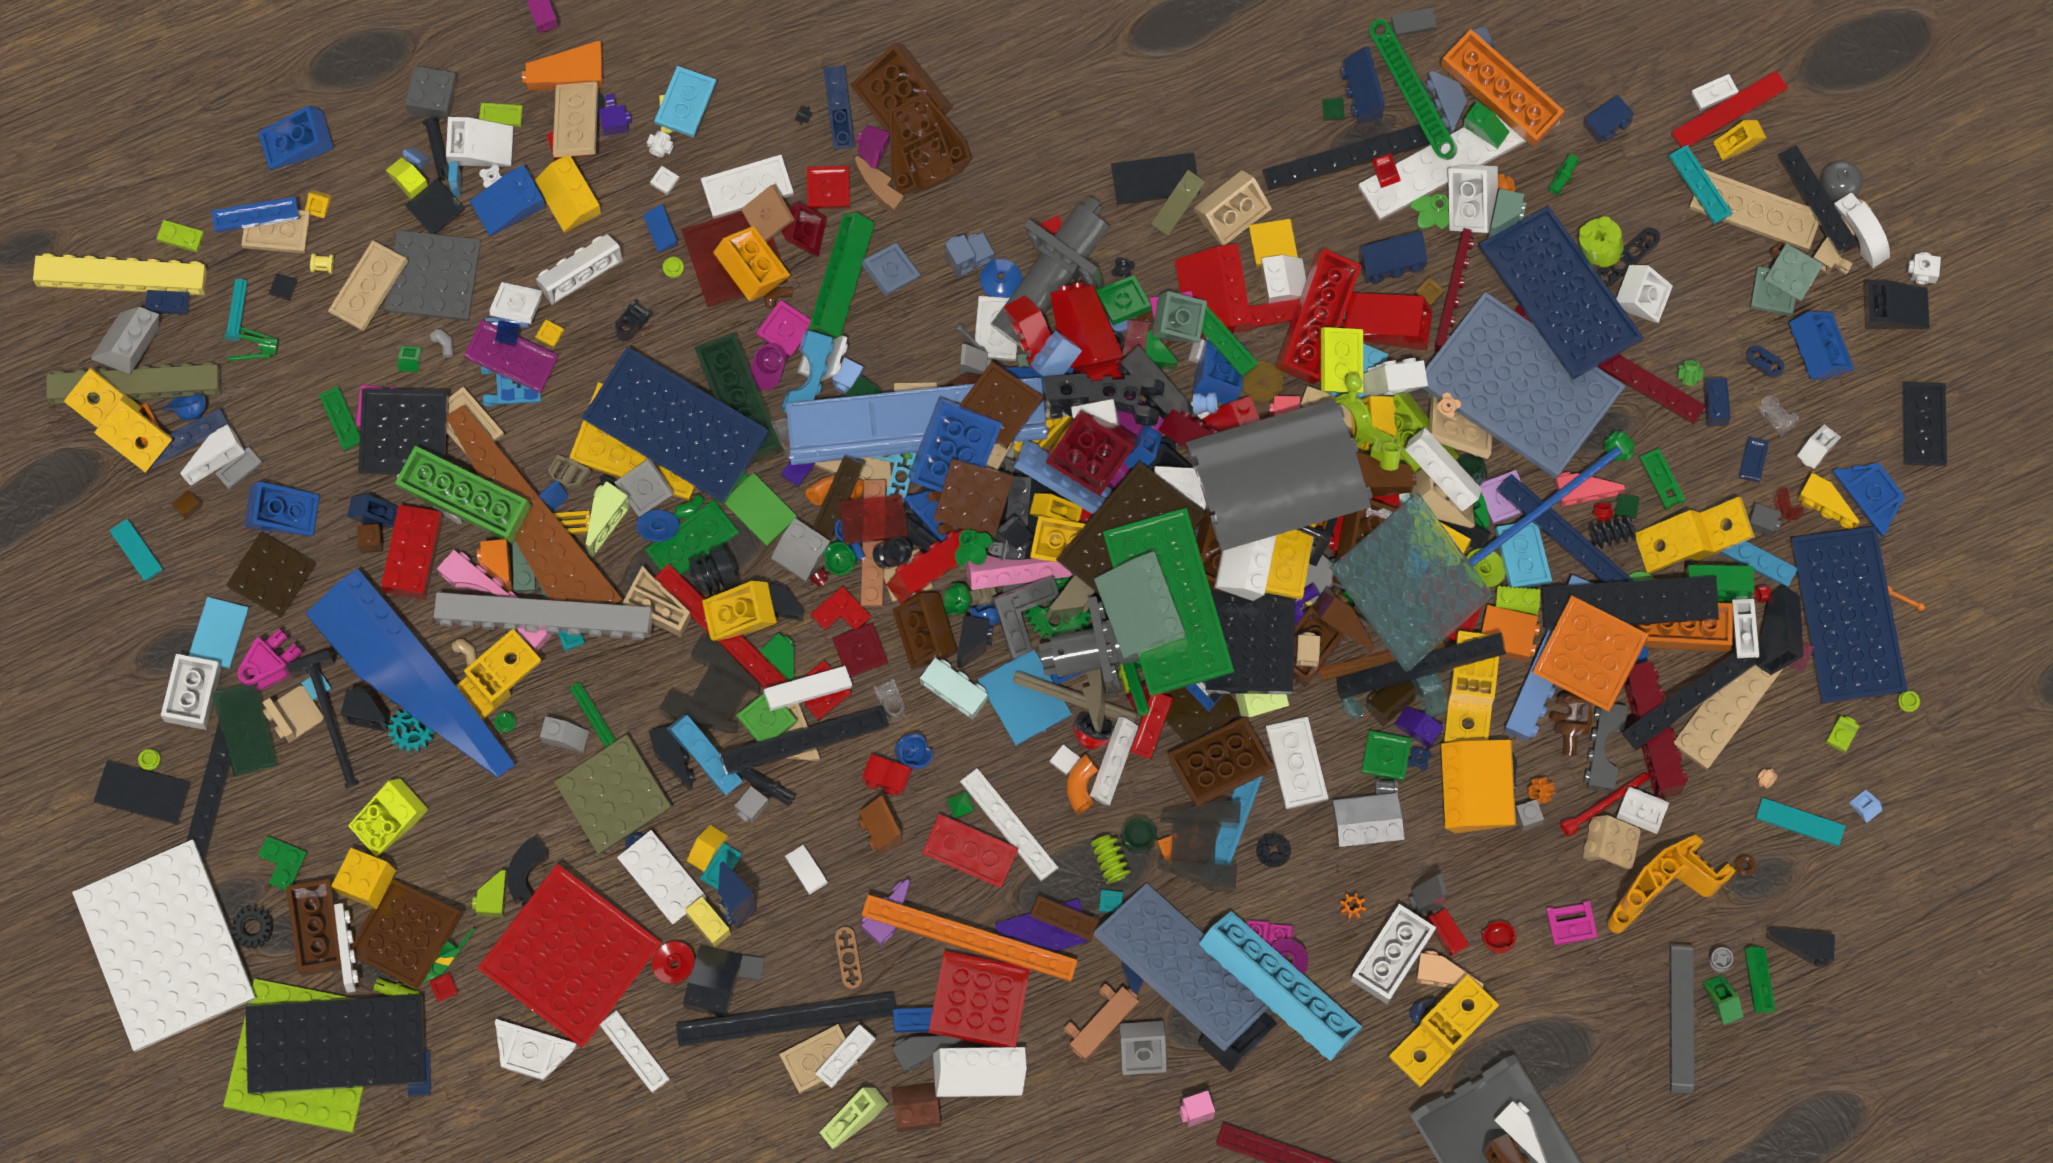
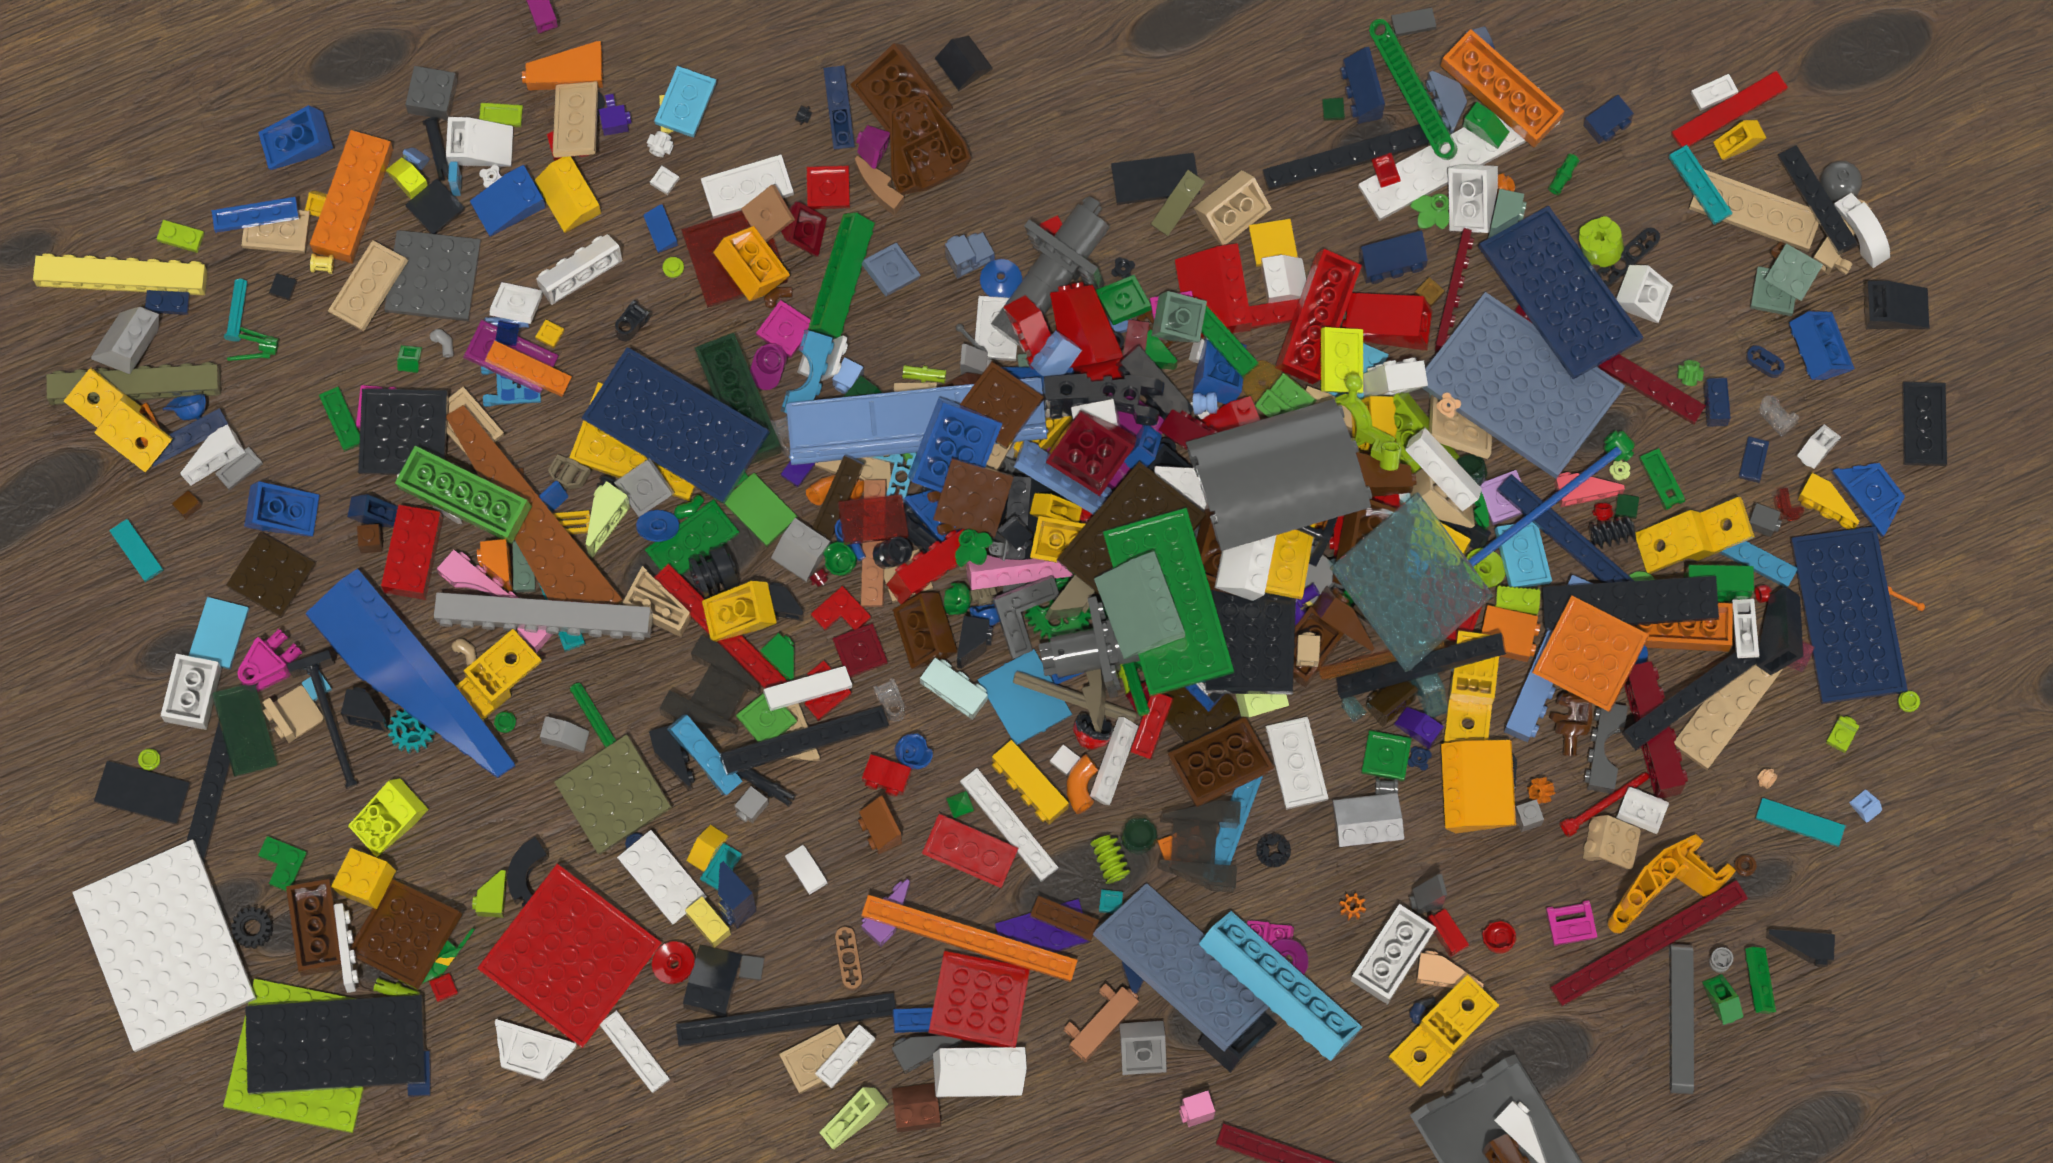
(351, 196): none -> orange brick
(528, 368): none -> orange plate
(924, 374): none -> lime pin
(962, 62): none -> black slope
(1030, 782): none -> yellow brick
(1284, 397): none -> bright green slope
(1624, 474): none -> yellowish green plate
(1648, 943): none -> dark red plate
(1924, 268): white brick -> none

